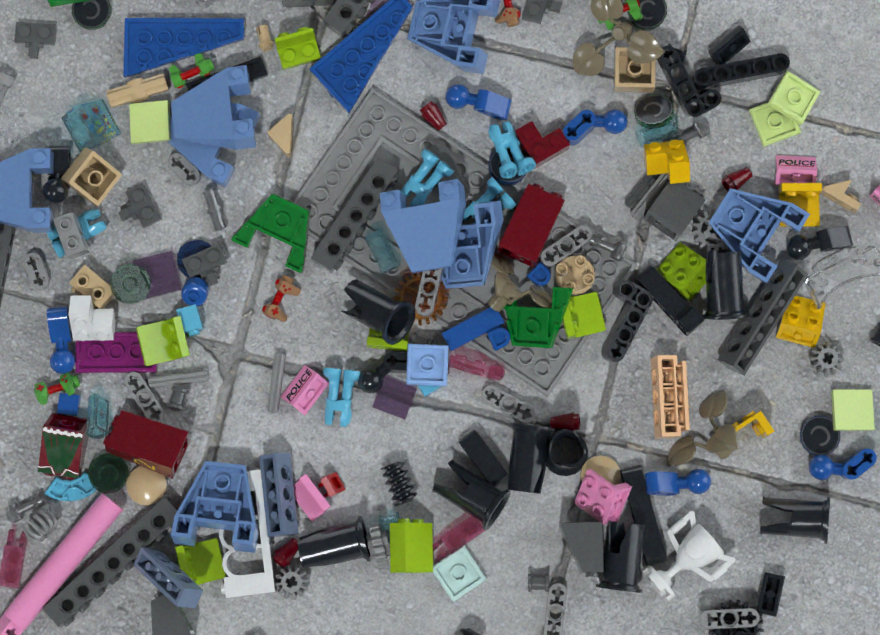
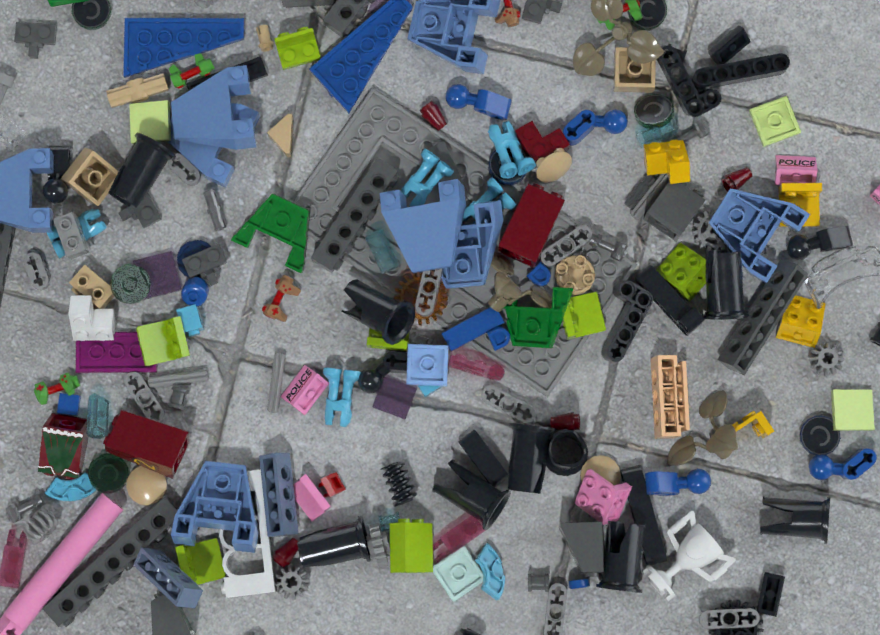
(60, 332): blue beam -> none
(90, 124): clear light blue slope -> none
(140, 170): none -> black piece
(492, 571): none -> medium azure tile
(553, 166): none -> tan dish
(583, 583): none -> blue tile
(793, 97): yellowish green tile -> none
(836, 194): tan slope -> none

